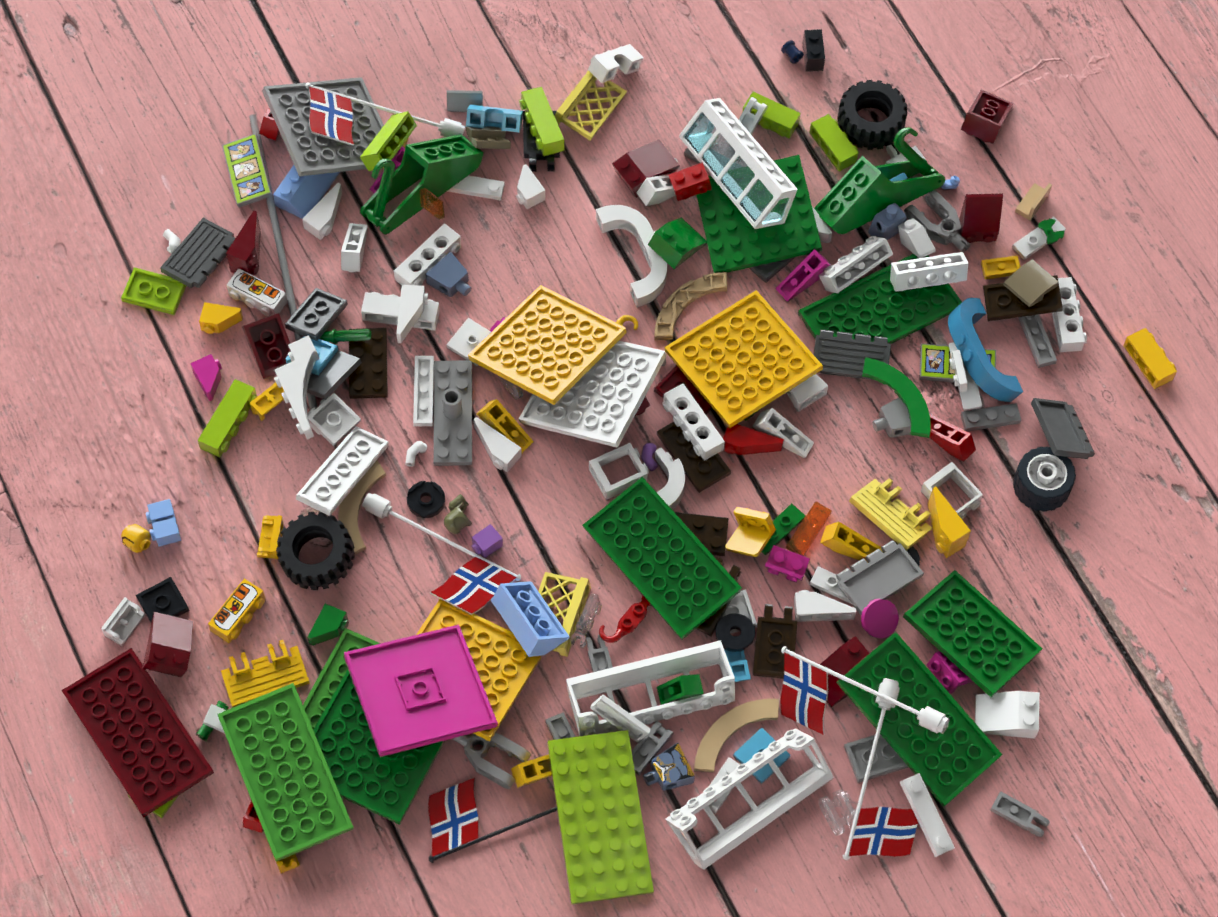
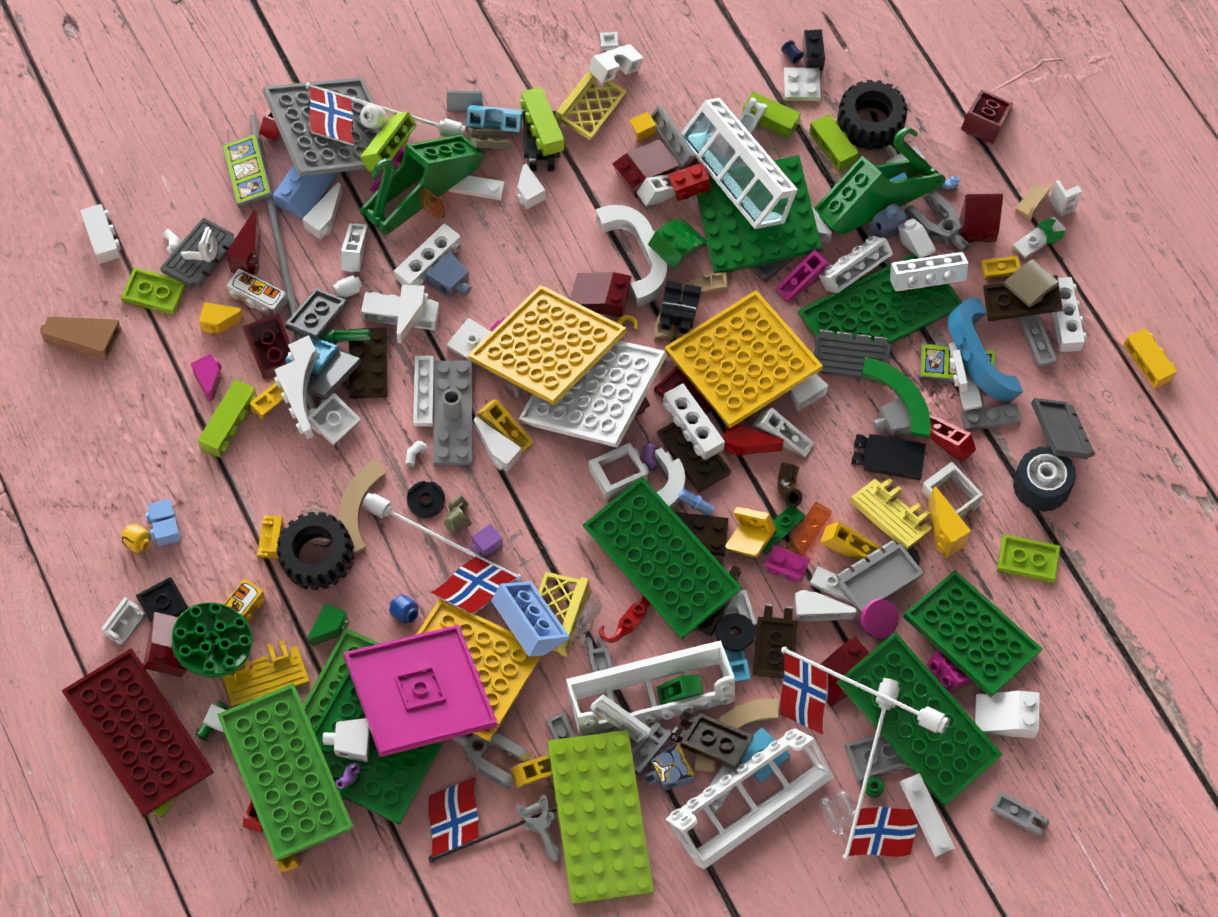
(82, 335): none -> medium nougat slope
(101, 233): none -> white brick
(204, 253): none -> white piece
(211, 640): none -> green bracket
(342, 471): white tile -> none
(347, 287): none -> white brick
(349, 776): none -> medium lavender arm
(350, 739): none -> white torso
(373, 117): none -> white head
(403, 609): none -> blue head
(540, 824): none -> light grey piece
(602, 292): none -> slope
(609, 41): none -> white tile
(643, 126): none -> yellow panel
(673, 137): none -> light grey tile
(679, 313): none -> black hips
(696, 502): none -> light blue axle
(712, 739): none -> dark brown tile
(787, 485): none -> dark brown cylinder
(801, 84): none -> white plate
(874, 792): none -> green plate
(890, 456): none -> black tile
(1028, 558): none -> lime tile
(1064, 200): none -> white panel

